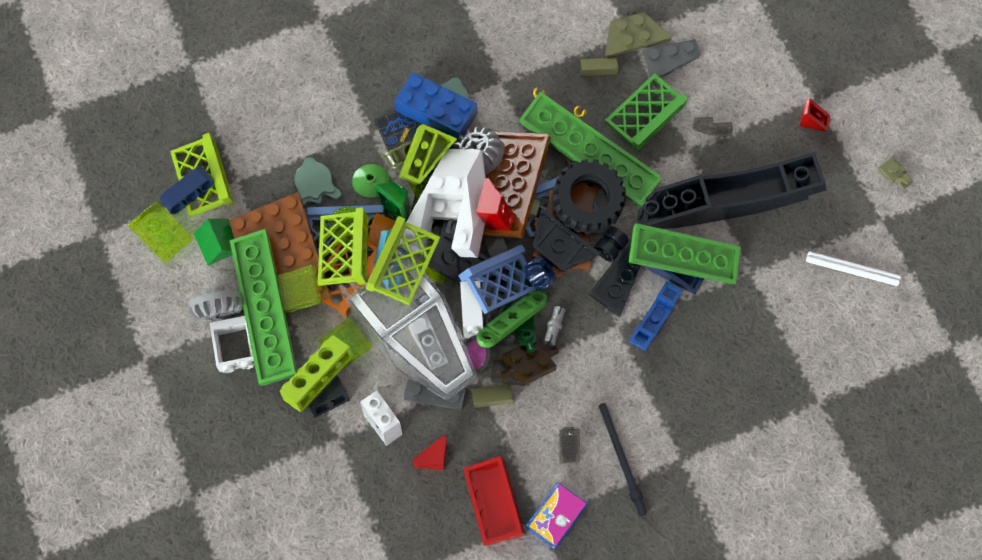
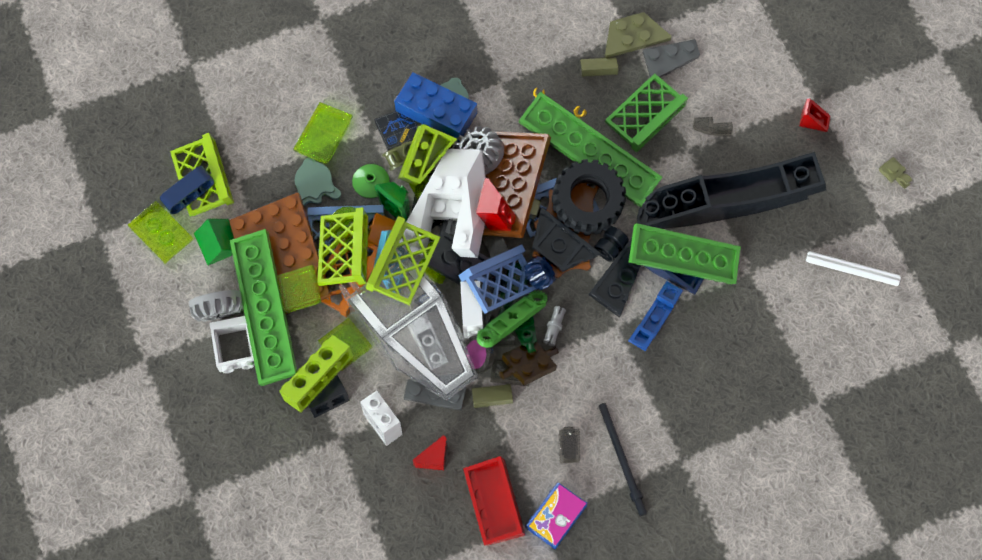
(323, 133): none -> clear neon green piece

